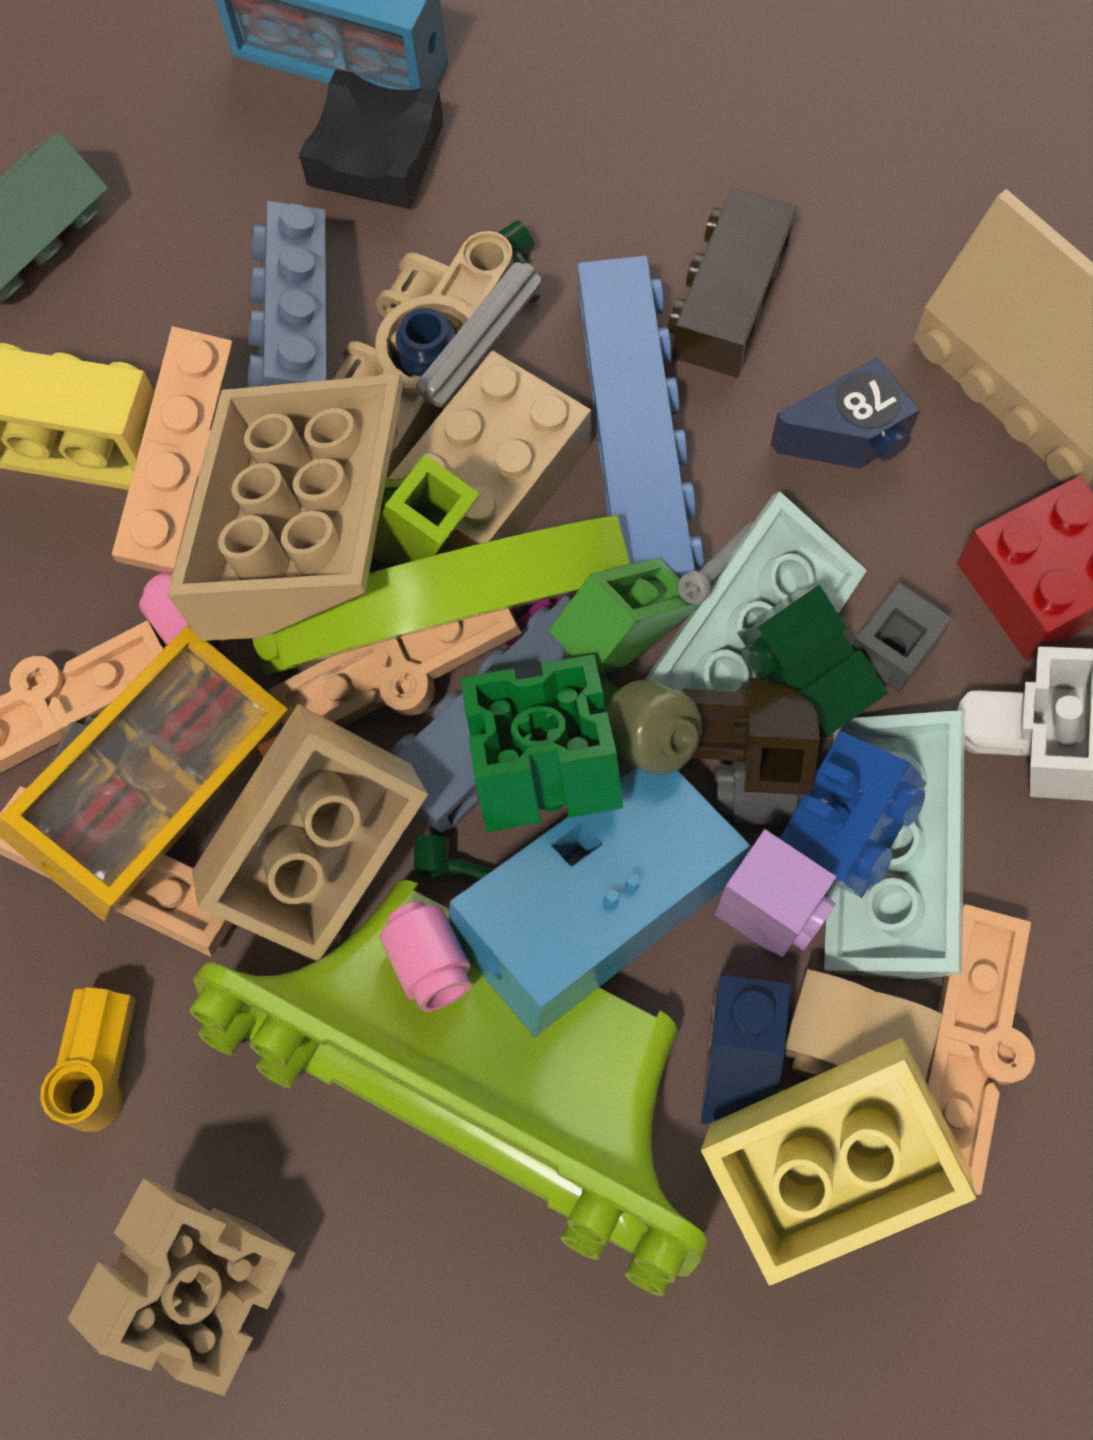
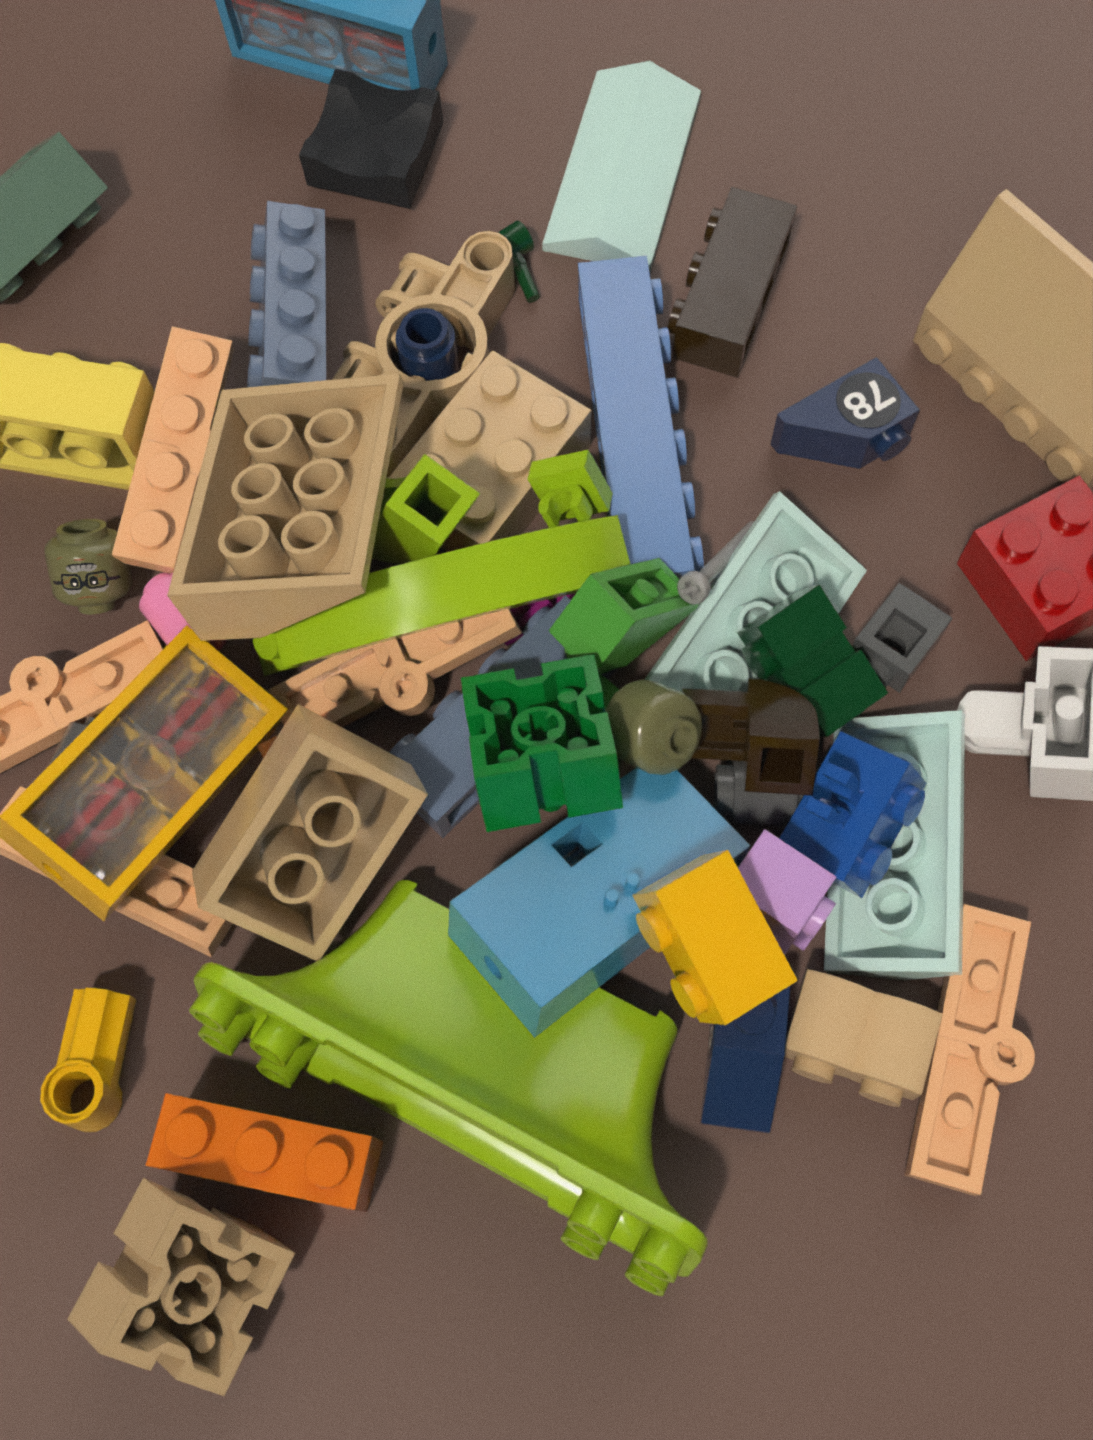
(83, 566): none -> olive head
(265, 1152): none -> orange brick
(426, 955): bright pink brick -> none
(433, 860): dark green hand -> none
(478, 334): light grey axle -> none
(569, 487): none -> lime tile
(623, 165): none -> light aqua slope
(713, 939): none -> yellow brick
(837, 1162): light yellow brick -> none

